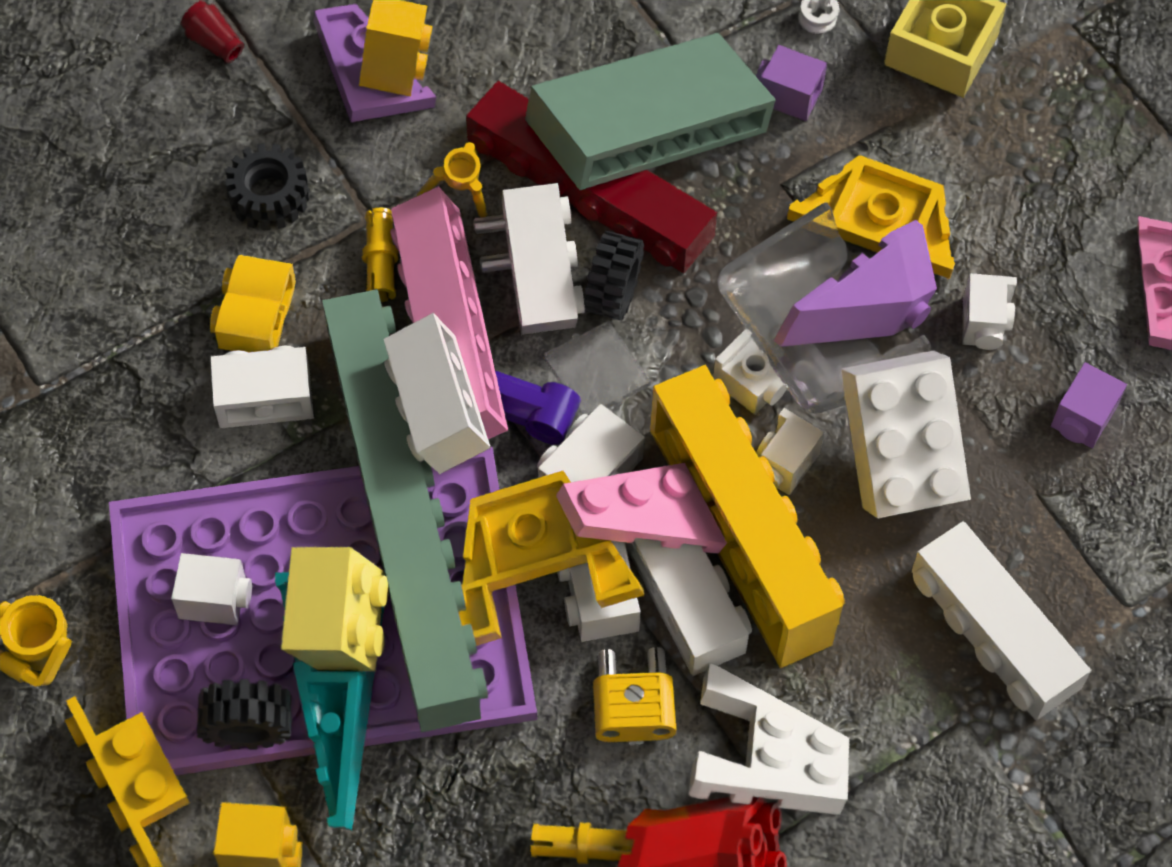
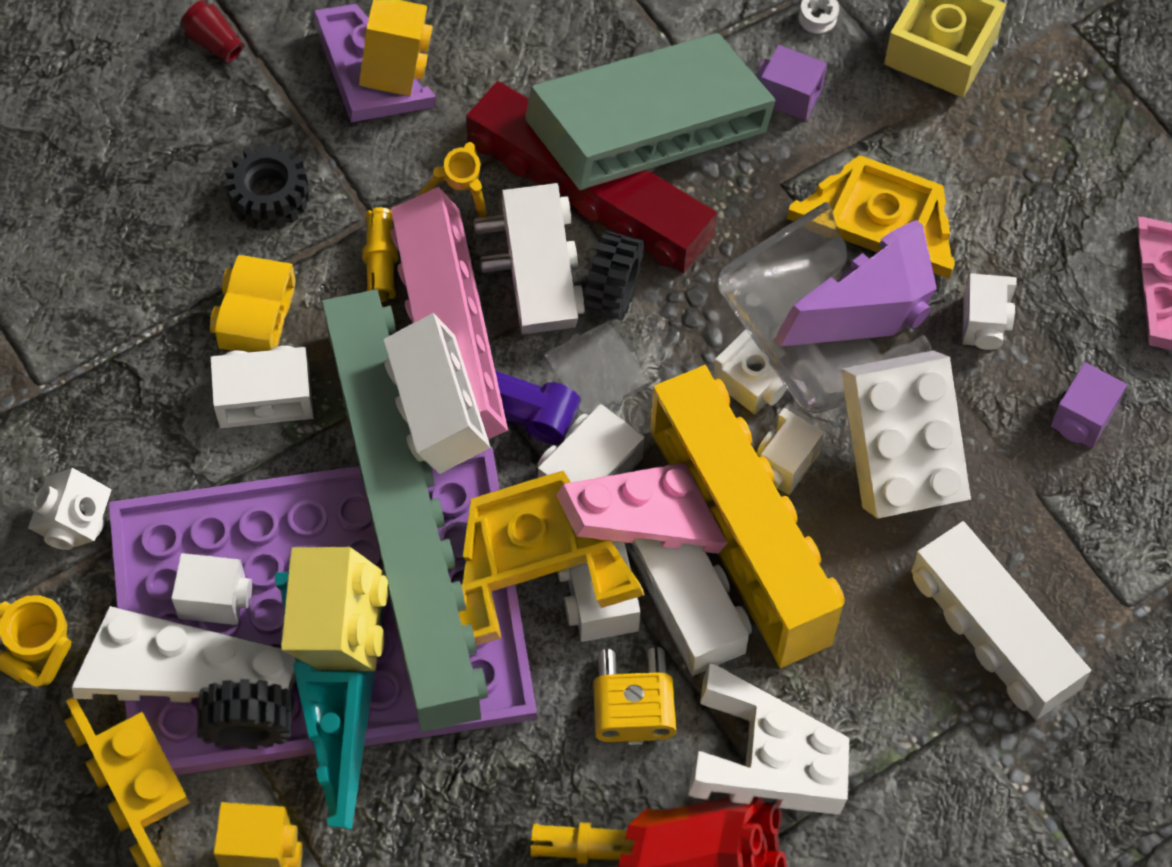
(69, 509): none -> white brick
(165, 658): none -> white wing

